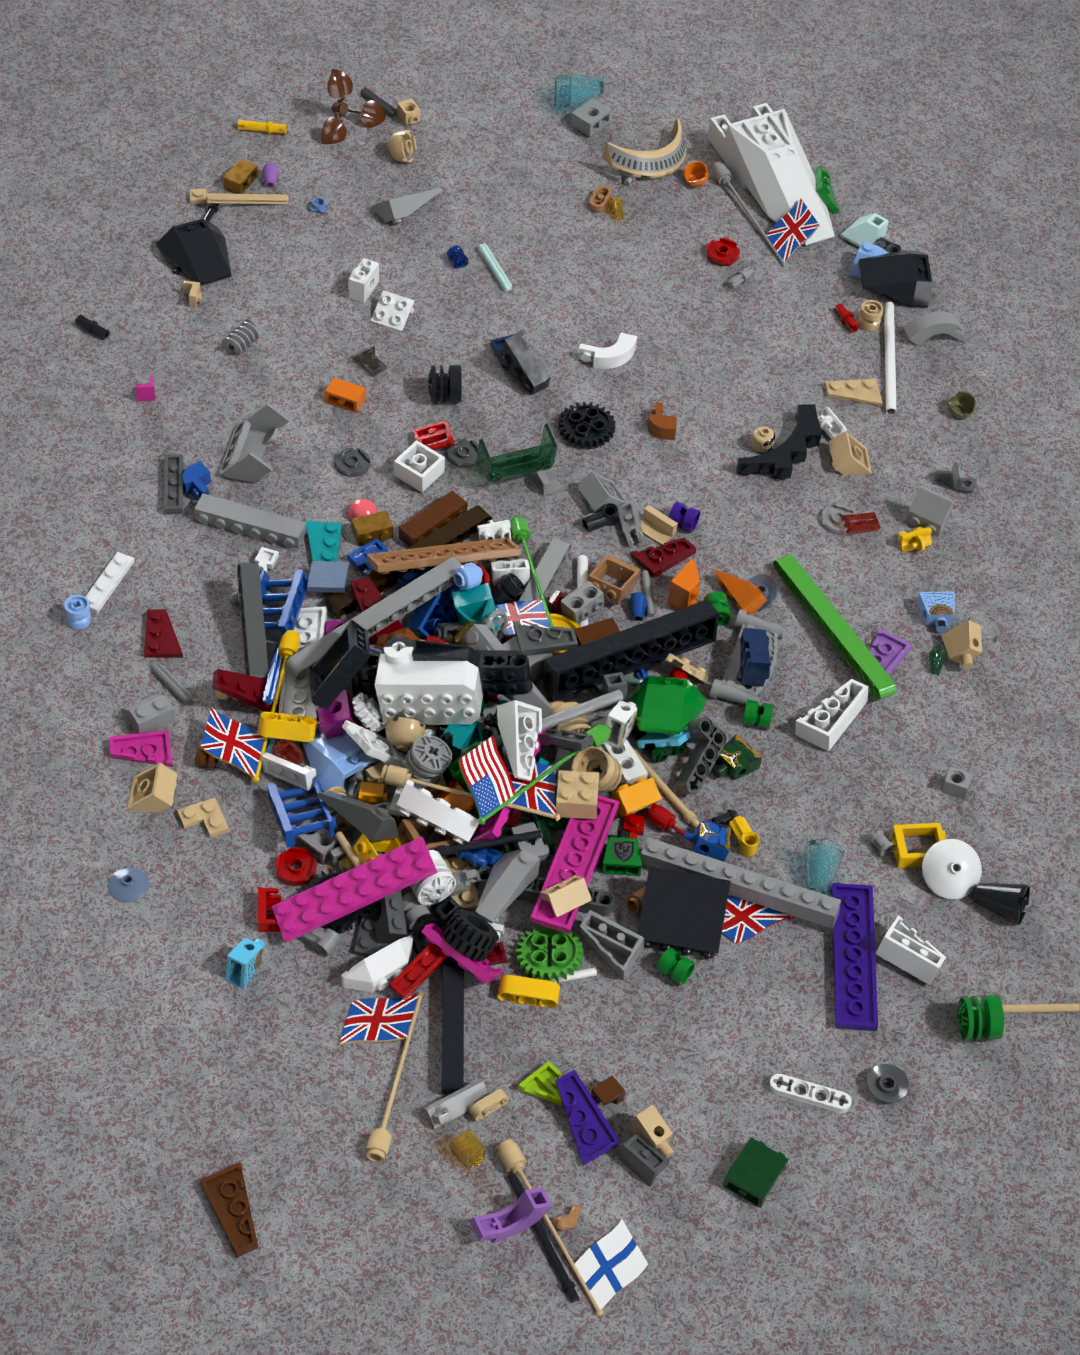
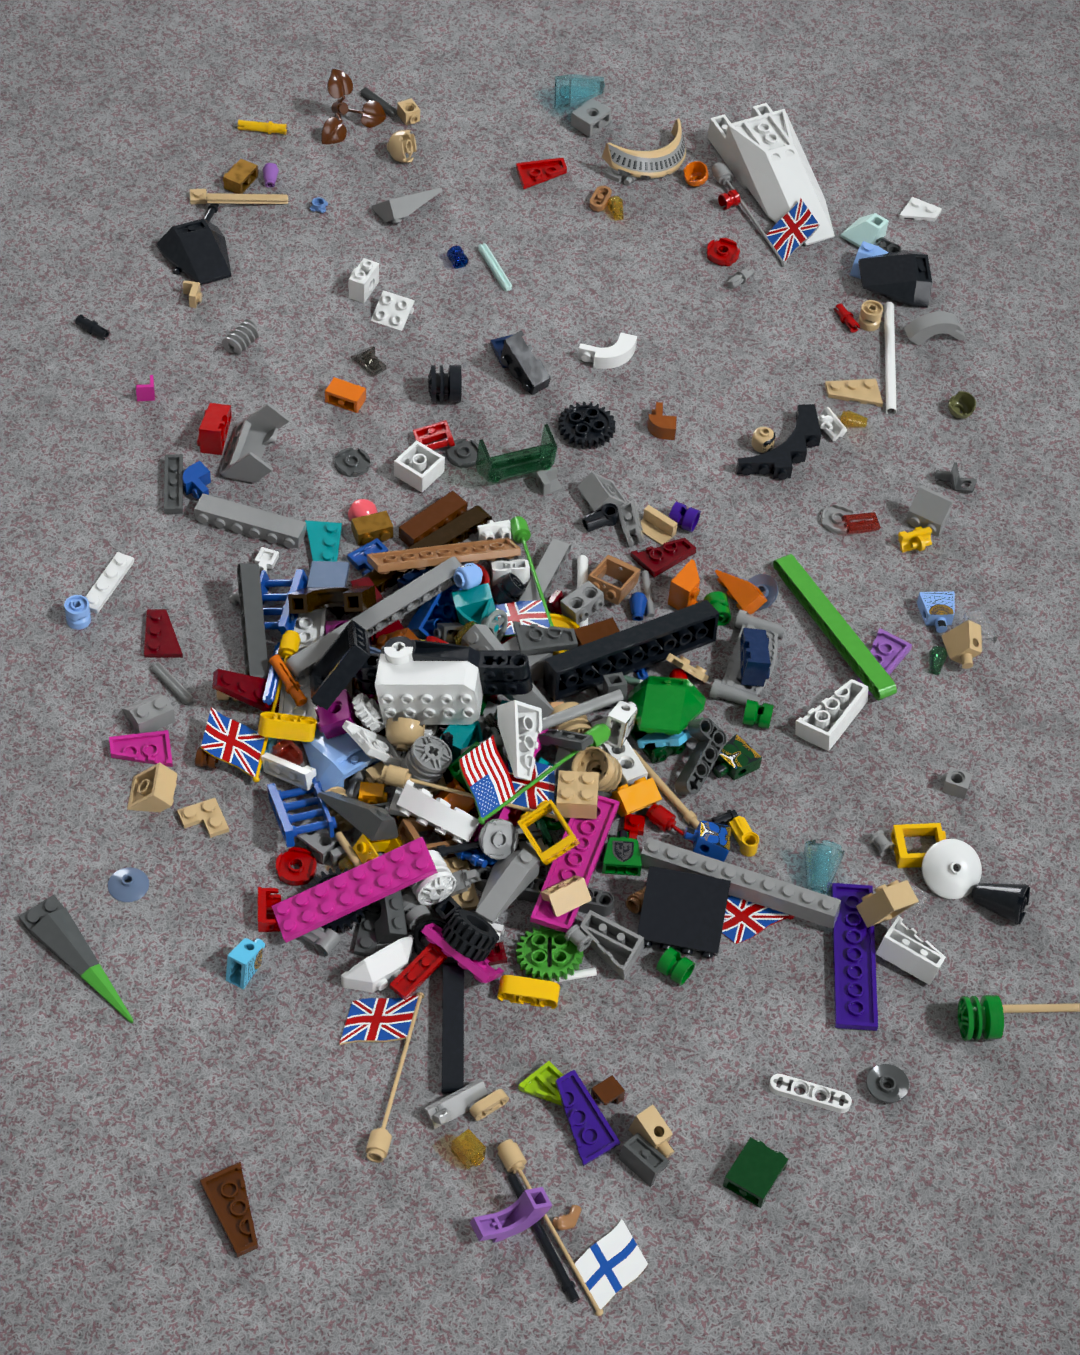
(58, 932): none -> dark grey plate
(214, 428): none -> red wedge
(289, 682): none -> orange pin
(350, 597): none -> dark brown arch
(498, 839): none -> light grey tile
(539, 171): none -> red wing
(559, 848): none -> yellow window
(577, 937): none -> light grey bush
(730, 199): none -> red wheel
(825, 189): green wing -> none
(849, 455): tan slope -> none
(853, 419): none -> clear yellow cone
(886, 902): none -> tan piece
(920, 210): none -> white wing

